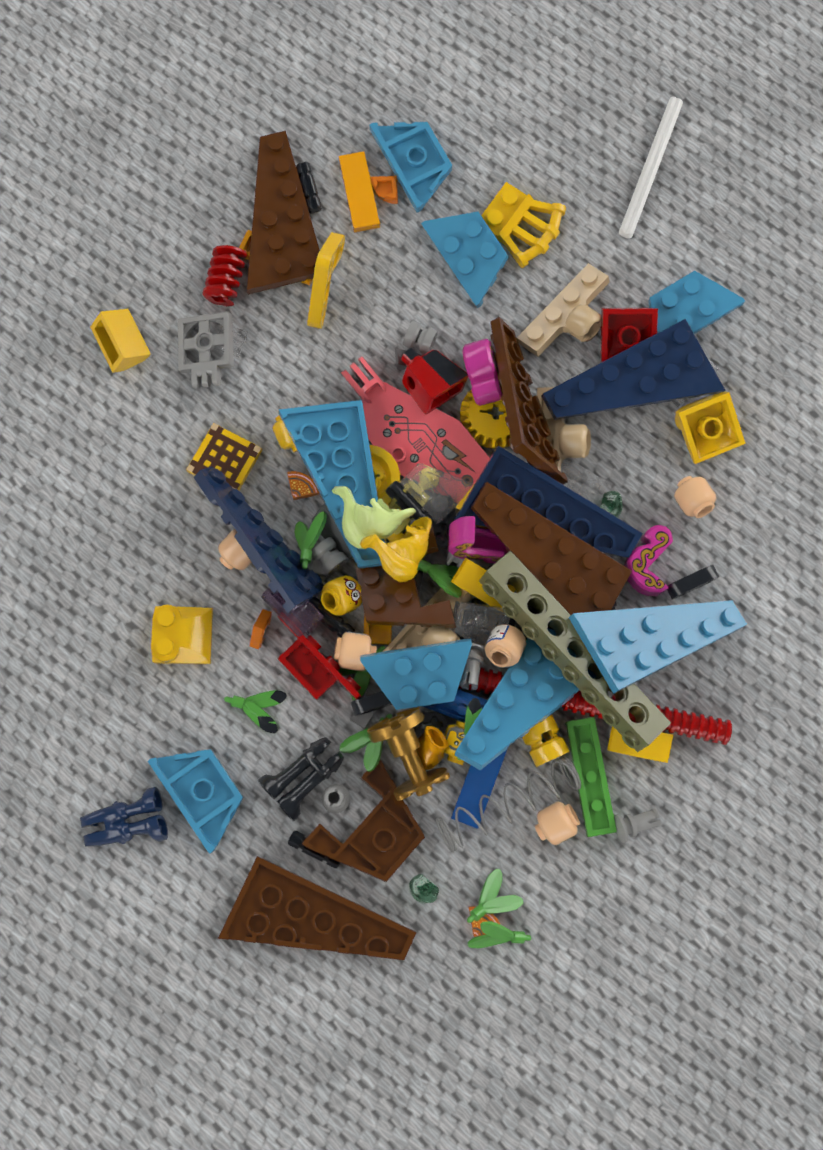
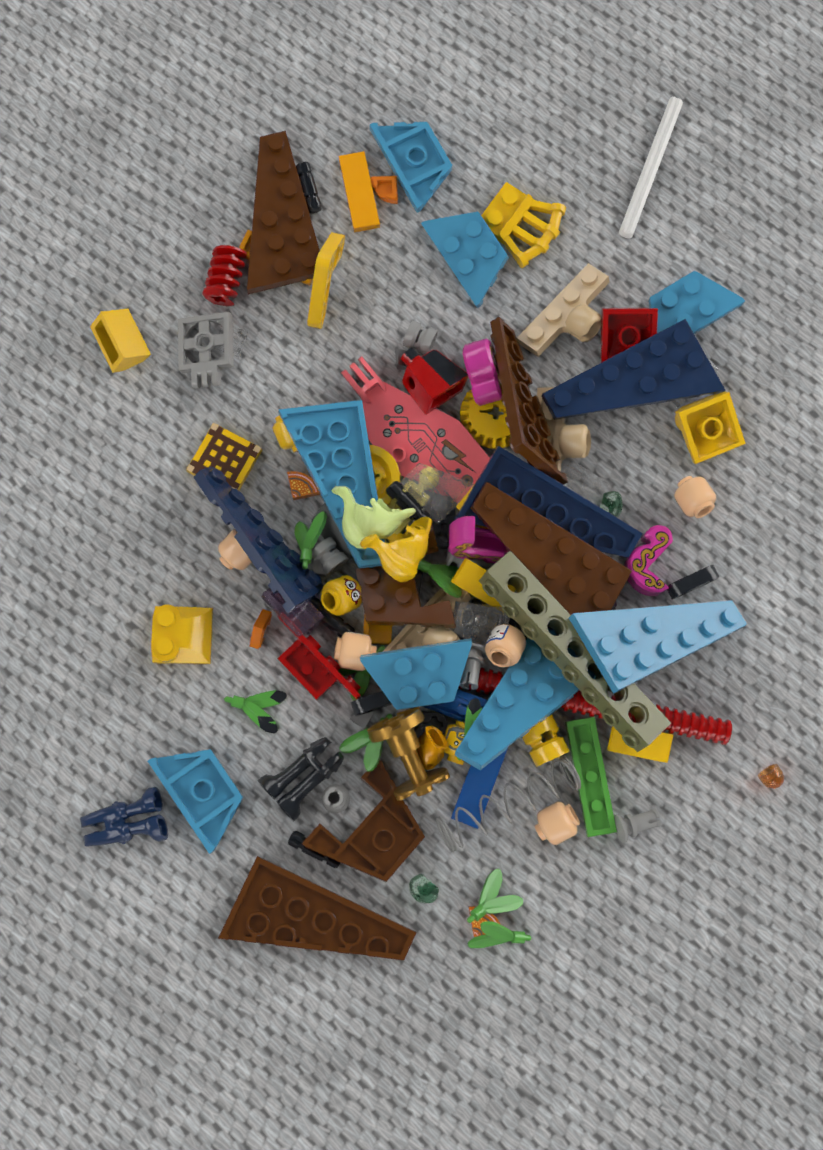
(772, 776): none -> clear orange hinge

